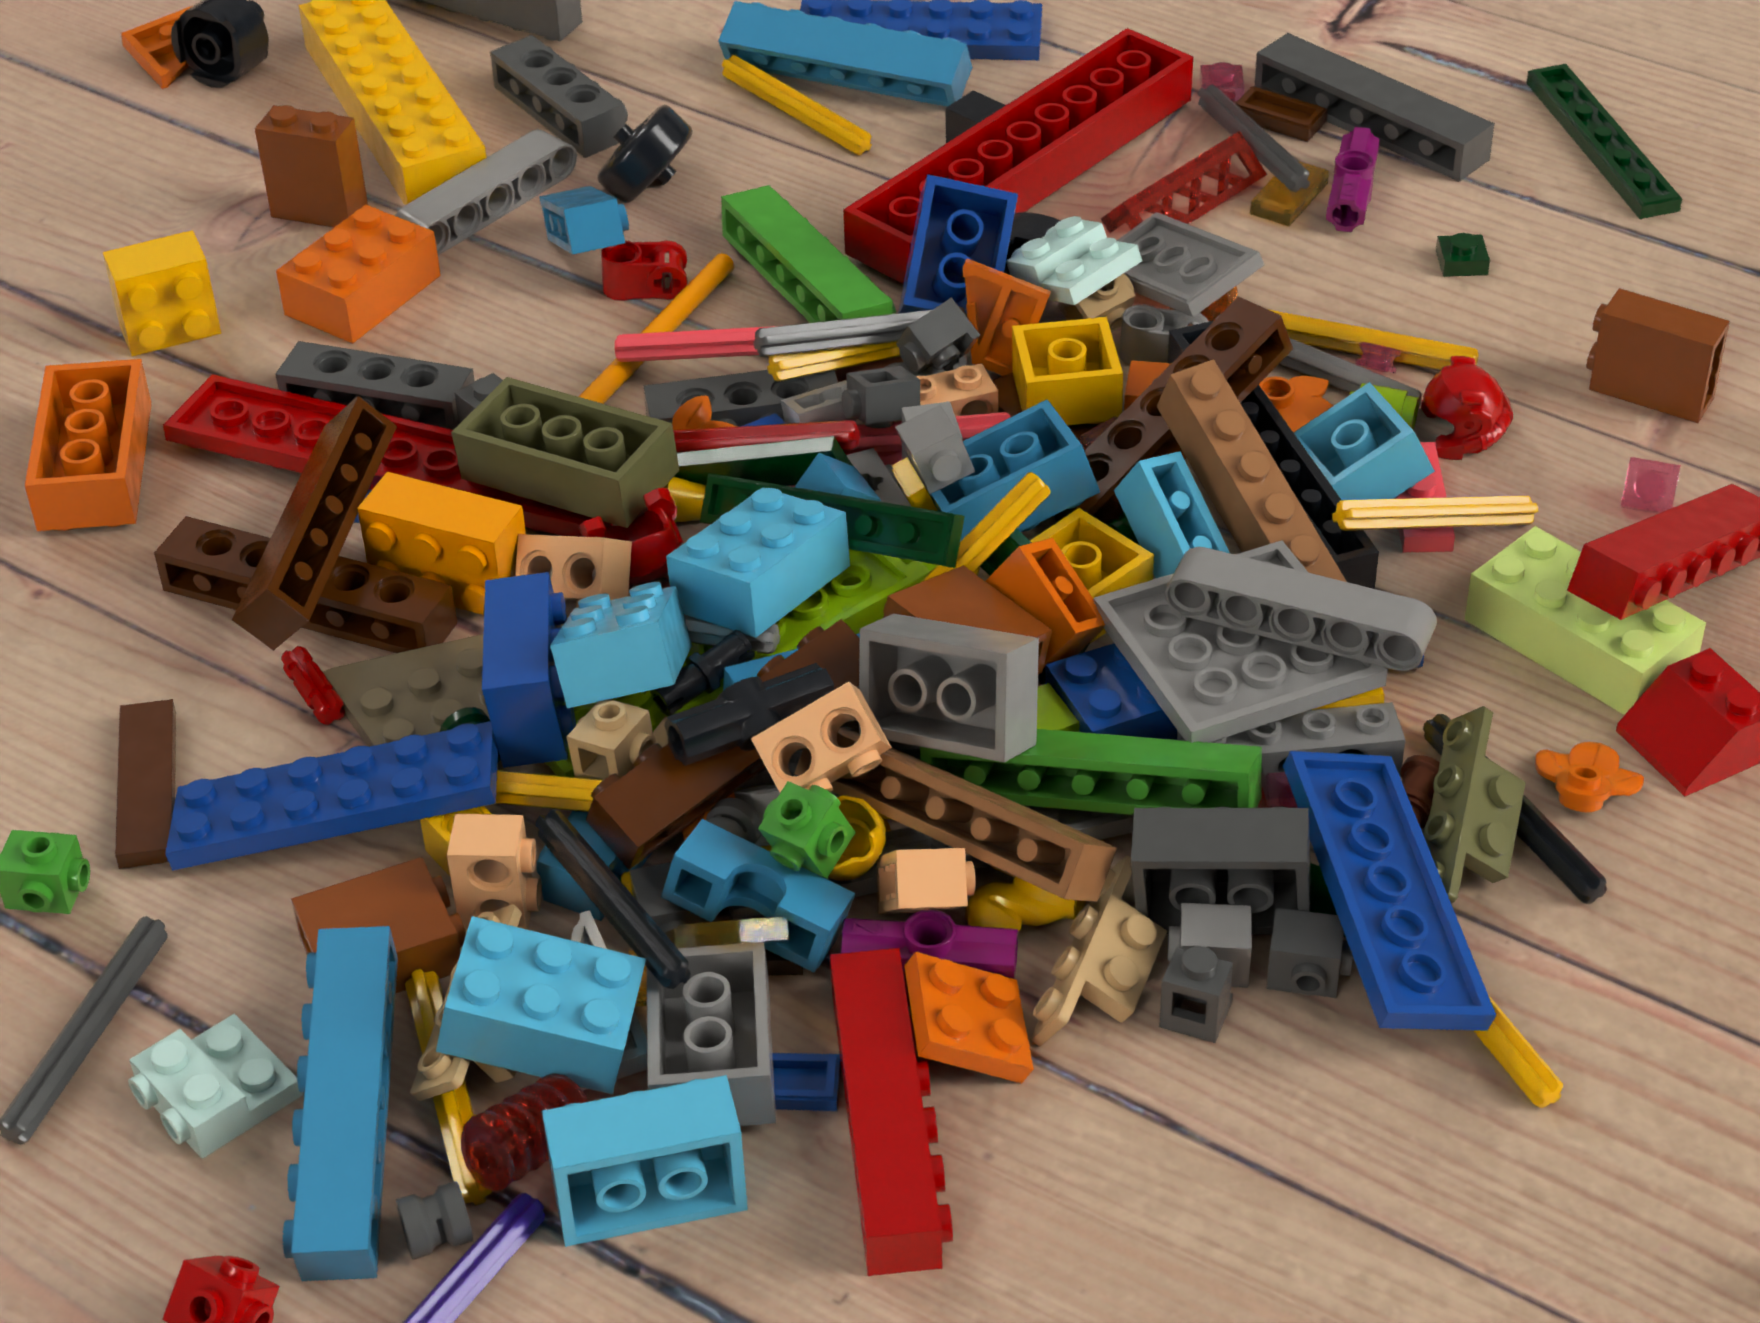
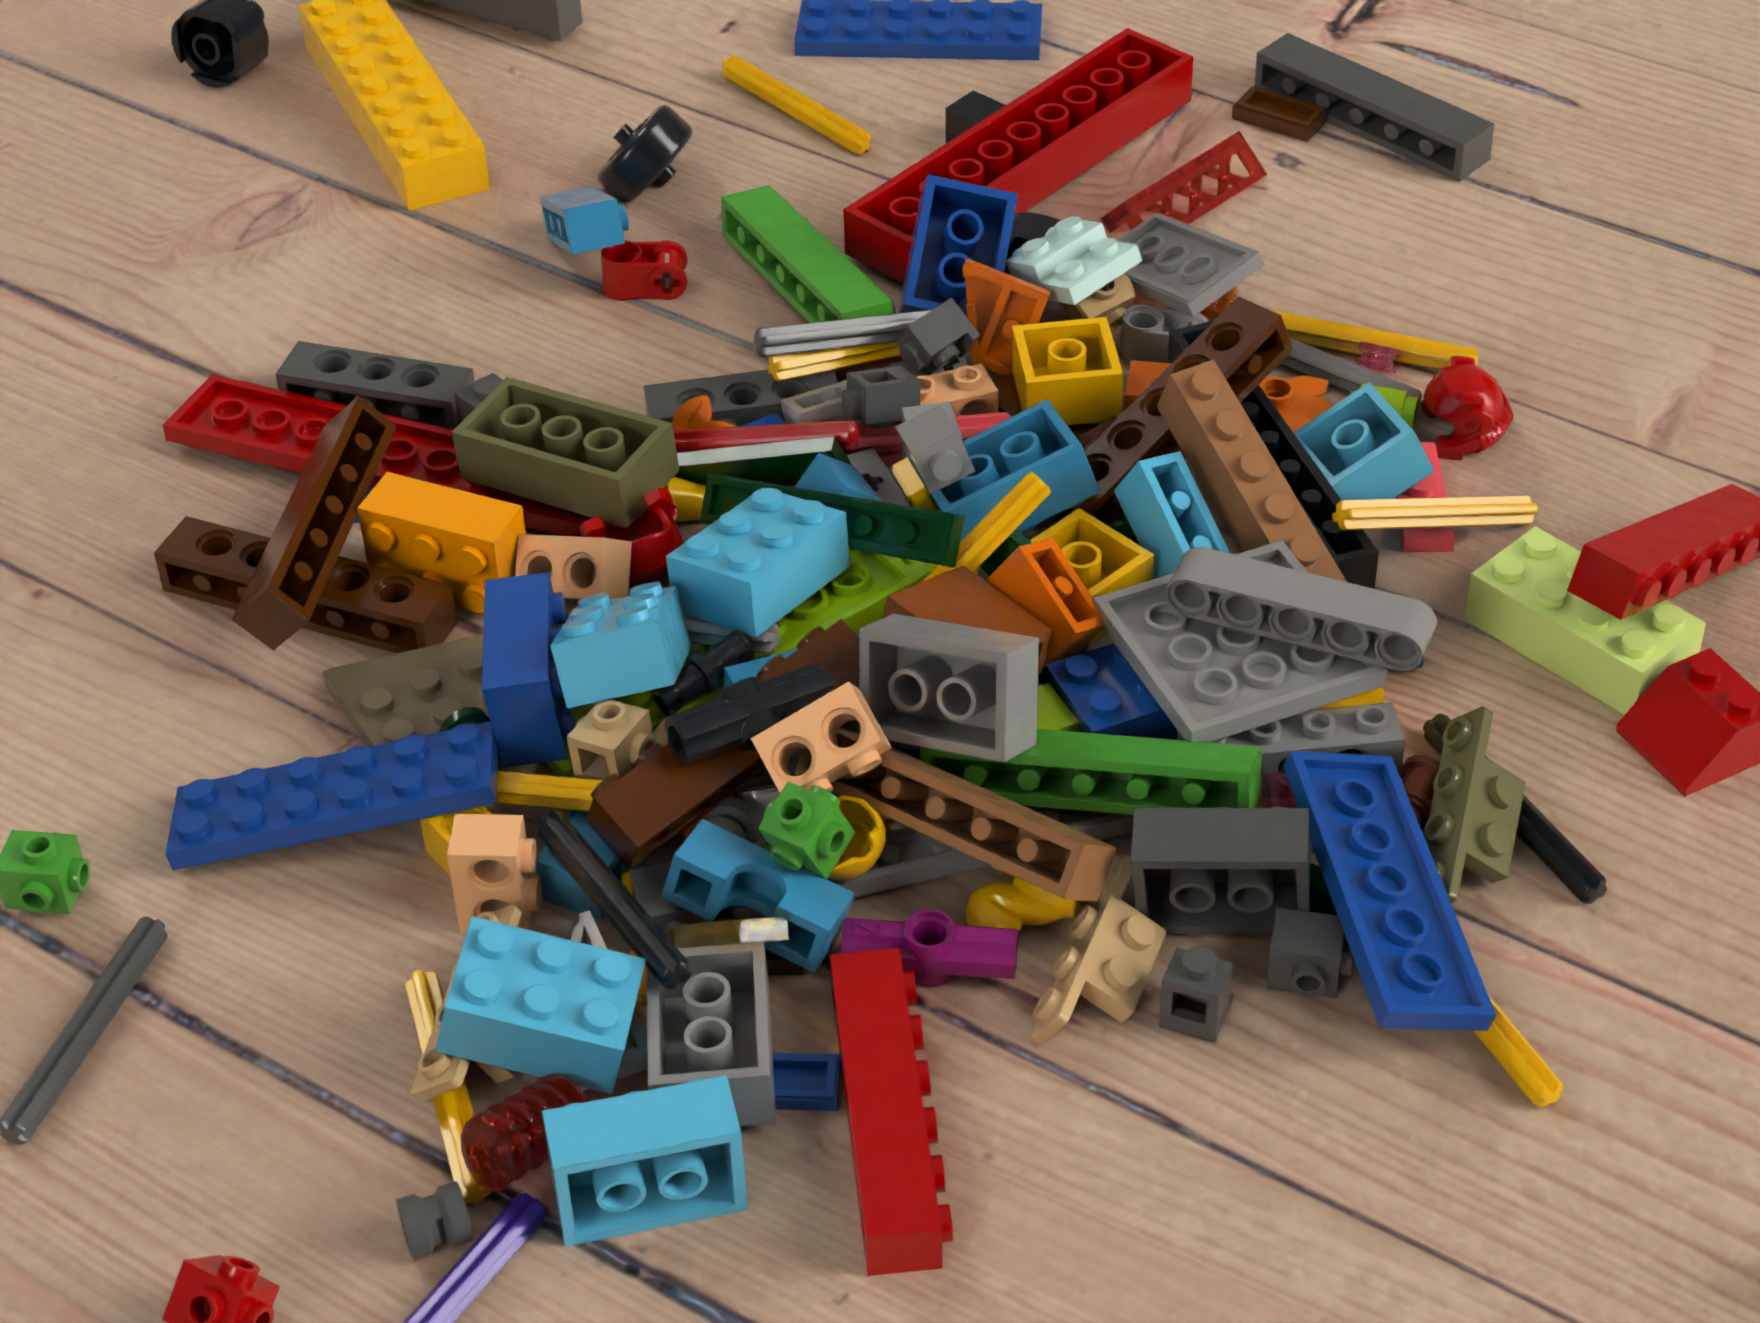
(89, 445): orange brick -> none
(145, 782): reddish brown tile -> none
(153, 48): orange wing -> none
(162, 292): yellow brick -> none
(212, 1084): light aqua plate -> none
(310, 165): dark orange brick -> none
(313, 685): red axle -> none
(344, 1106): dark azure brick -> none
(358, 273): orange brick -> none
(392, 897): dark orange brick -> none
(492, 188): light grey beam -> none
(558, 95): dark grey brick -> none
(666, 321): light orange piece -> none
(686, 344): coral axle -> none
(847, 53): dark azure brick -> none
(924, 880): light nougat brick -> none
(968, 1017): orange plate -> none
(1219, 928): light grey brick -> none
(1226, 77): clear pink plate -> none
(1265, 148): dark grey axle -> none
(1283, 206): clear yellow tile -> none
(1353, 179): magenta piece -> none
(1462, 255): dark green plate -> none
(1587, 775): orange plate -> none
(1604, 141): dark green tile -> none
(1650, 485): clear pink plate -> none
(1657, 354): dark orange brick -> none

